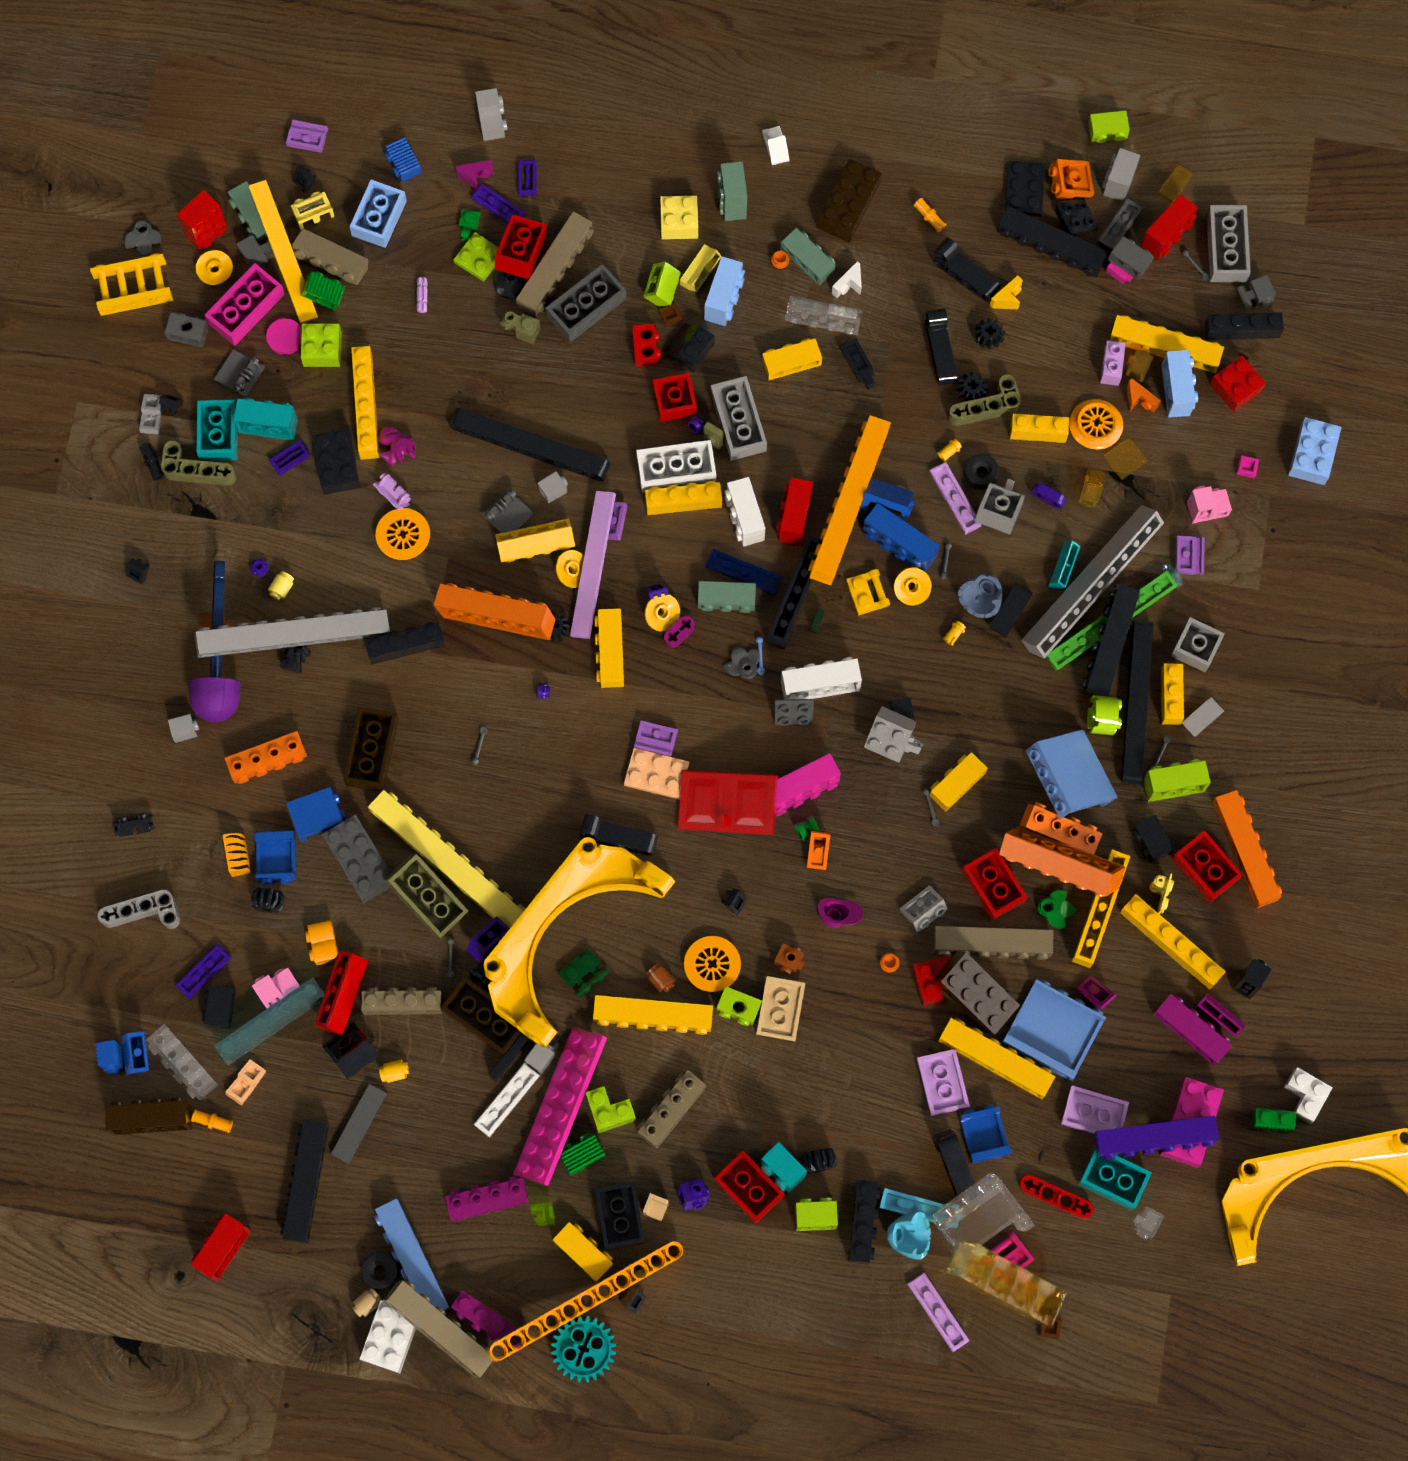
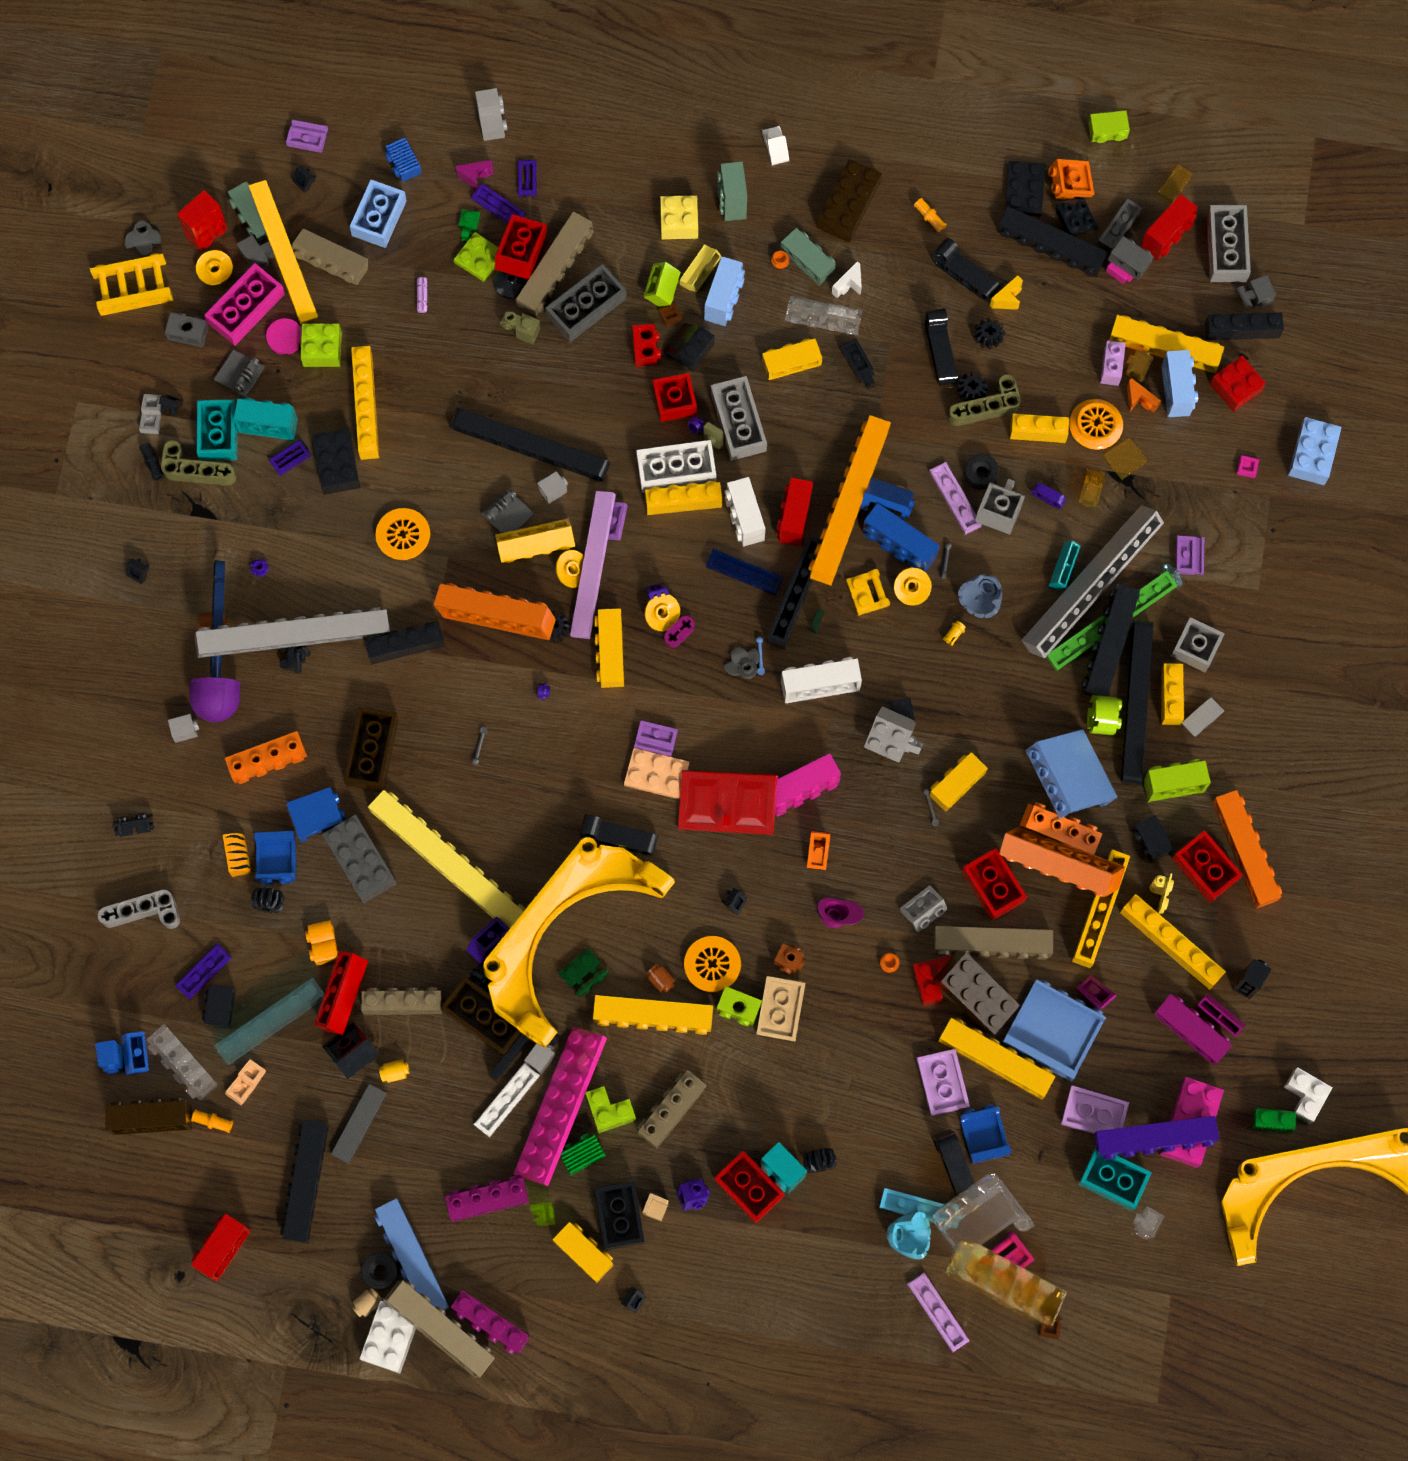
(275, 988): bright pink brick -> none
(281, 585): light yellow brick -> none
(311, 208): light yellow window -> none
(323, 290): green brick -> none
(398, 497): lavender hinge -> none
(399, 444): magenta animal -> none
(426, 895): olive brick -> none
(450, 973): dark grey hinge -> none
(566, 1342): teal gear -> none
(578, 1307): light orange beam -> none
(726, 596): sand green brick -> none
(794, 712): dark grey hinge -> none
(805, 827): green wheel -> none
(816, 1215): lime brick -> none
(863, 1222): black brick -> none
(949, 450): yellow pin -> none
(1010, 610): black beam -> none
(1055, 1199): red beam -> none
(1059, 909): green plate -> none
(1120, 174): light grey brick -> none
(1166, 740): dark grey hinge -> none
(1205, 276): dark grey hinge -> none
(1208, 504): bright pink brick -> none

